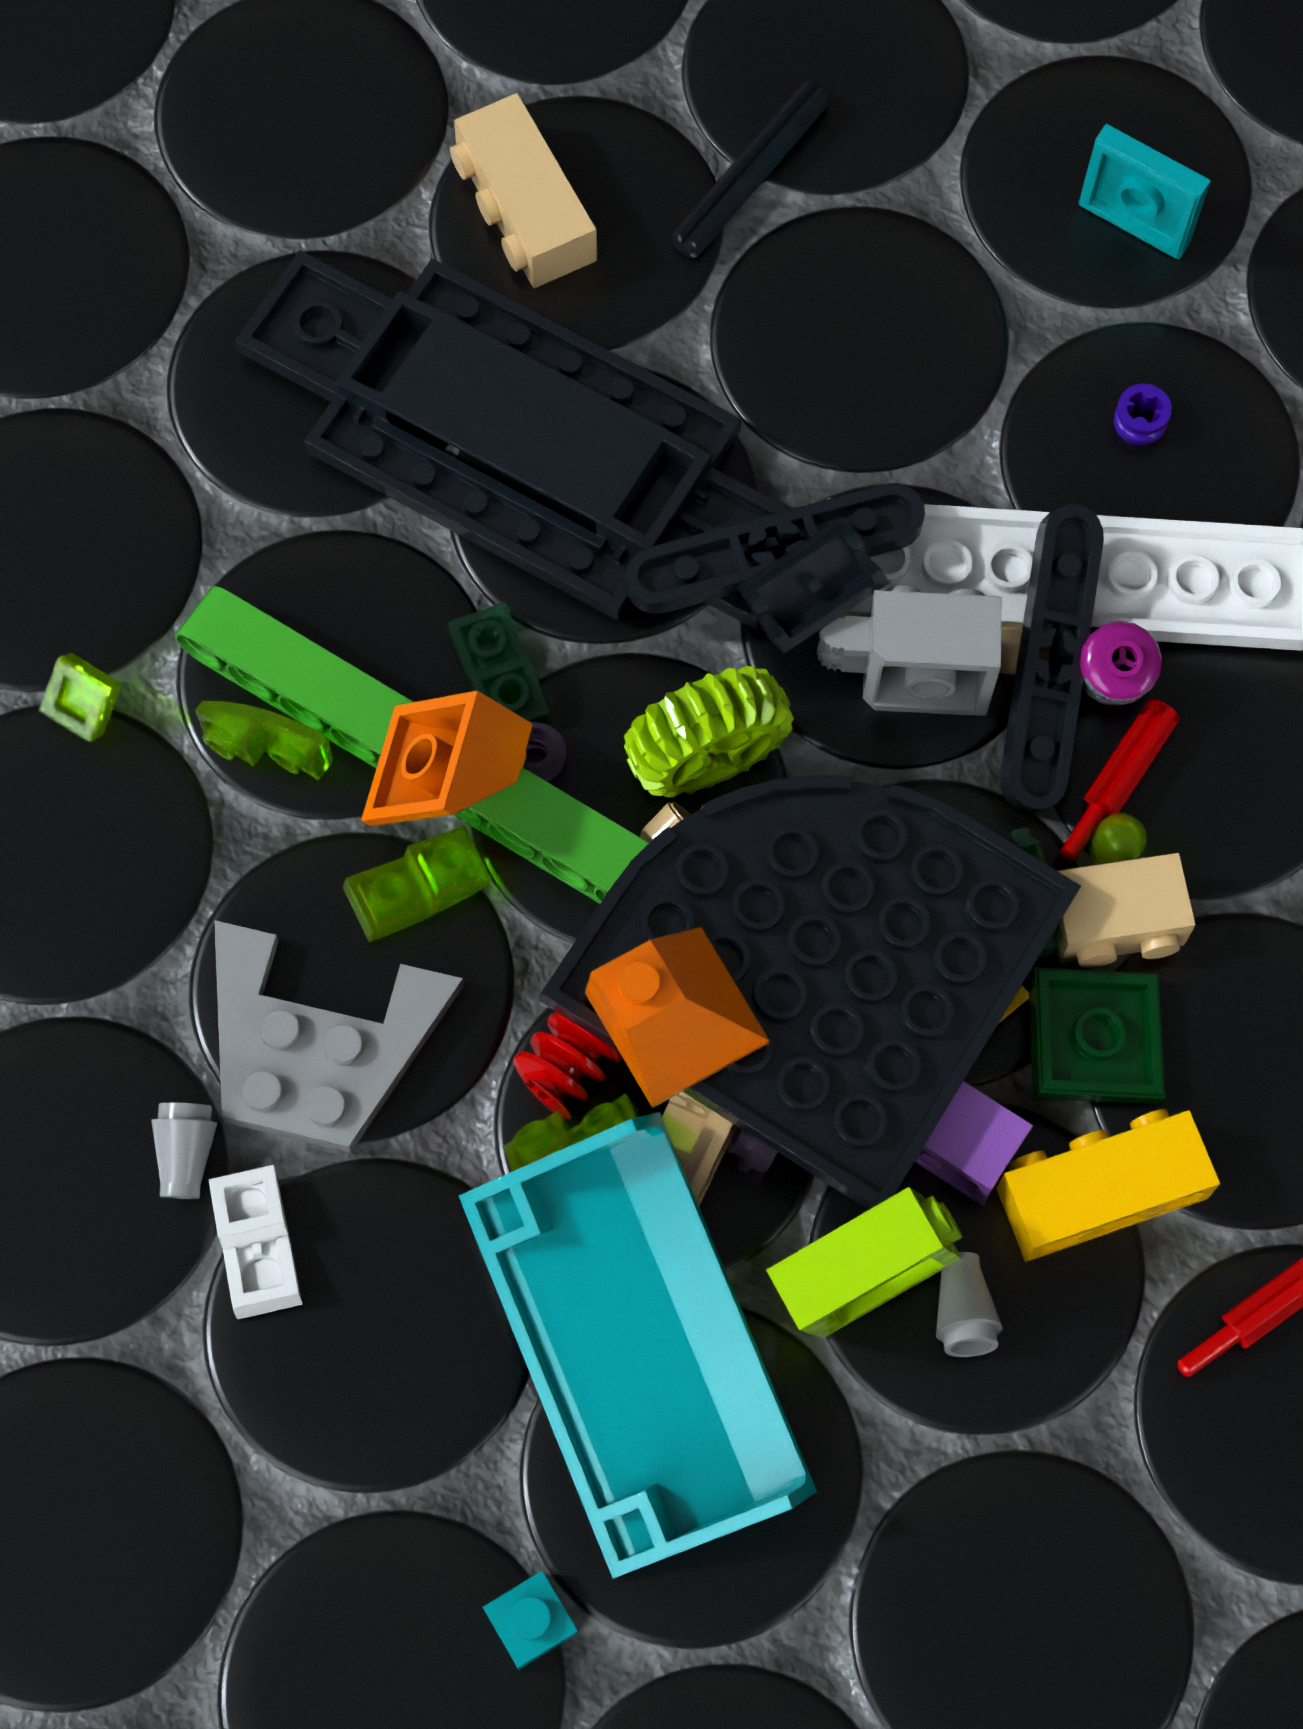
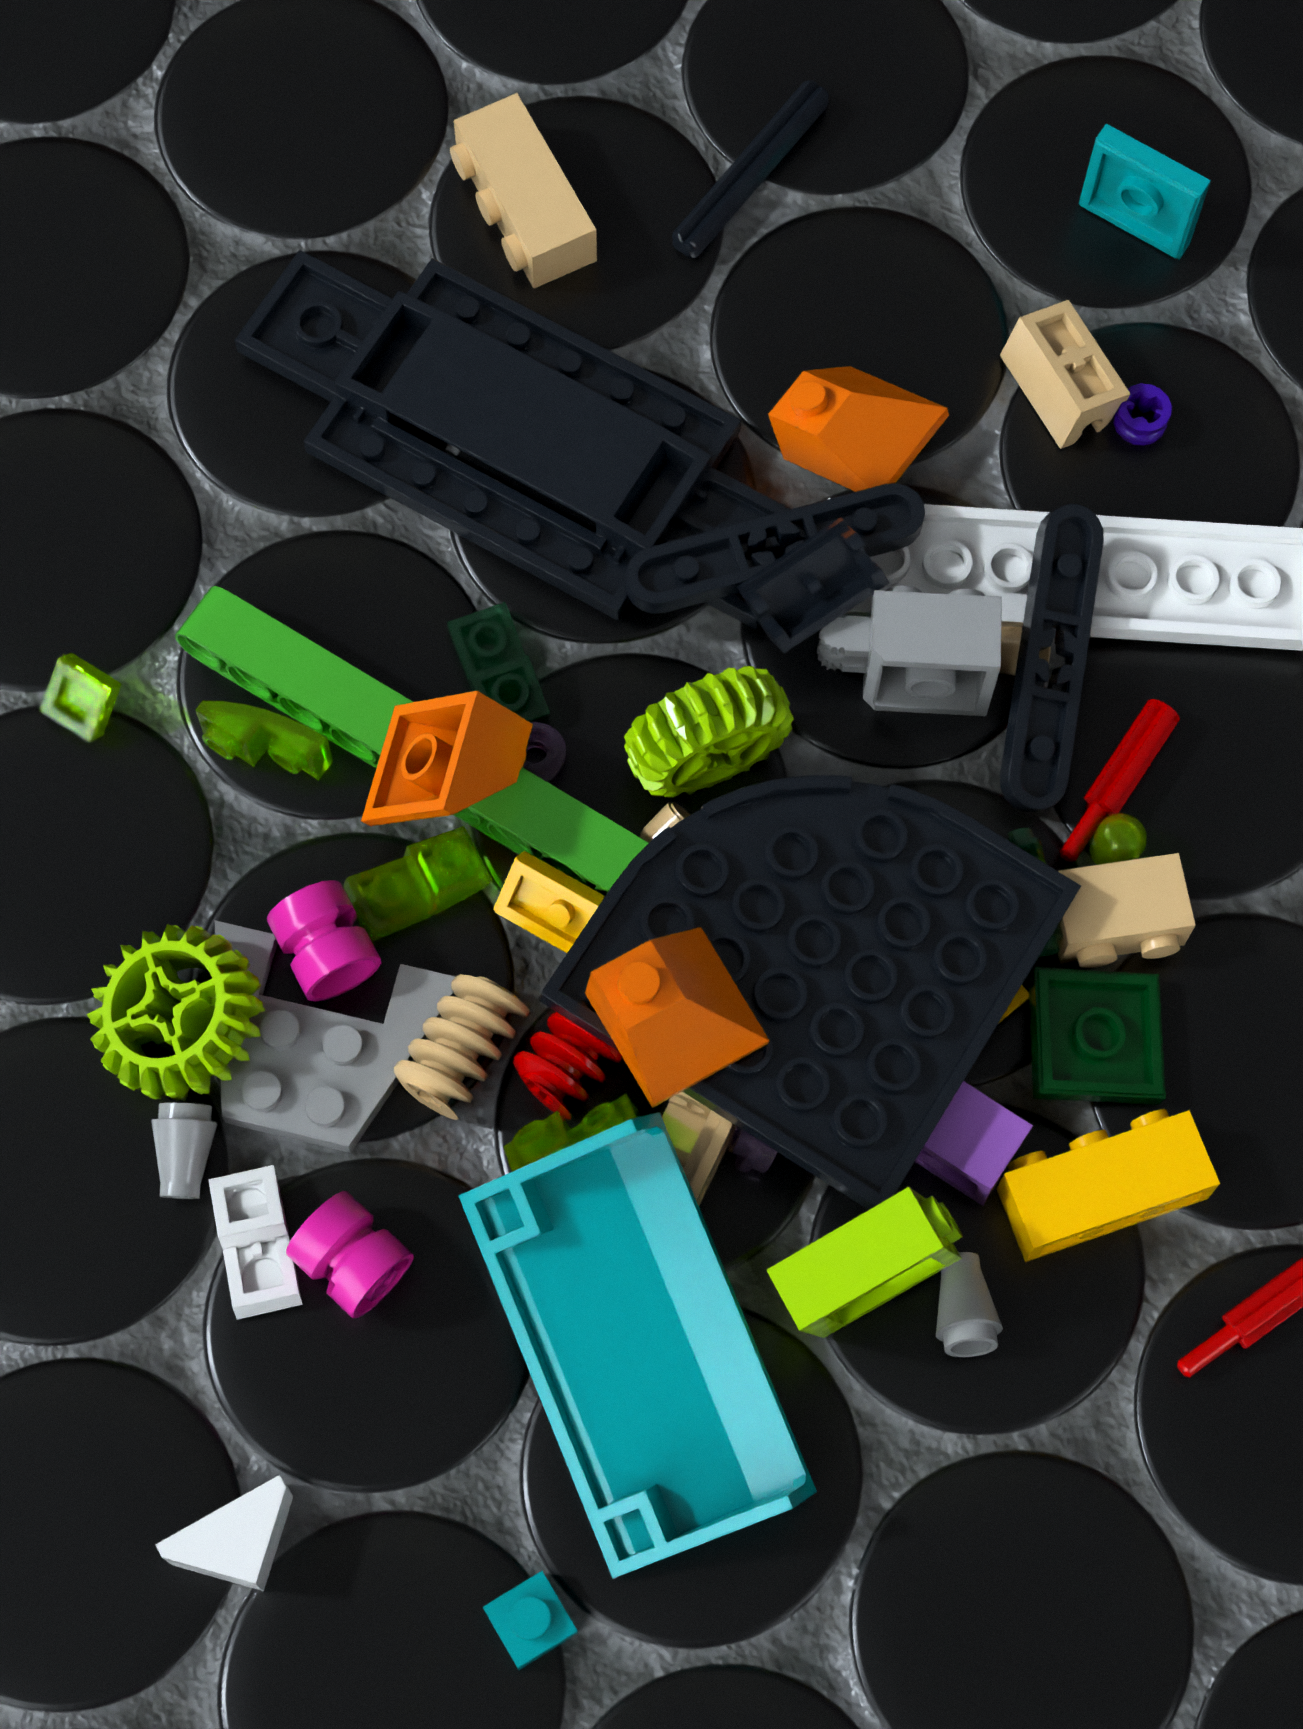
(205, 1026): none -> lime gear
(235, 1540): none -> white slope
(327, 947): none -> dark pink wheel
(346, 1251): none -> dark pink wheel
(458, 1041): none -> tan piece
(546, 901): none -> yellow hinge
(853, 426): none -> orange slope
(1063, 372): none -> tan hinge
(1100, 675): magenta head -> none

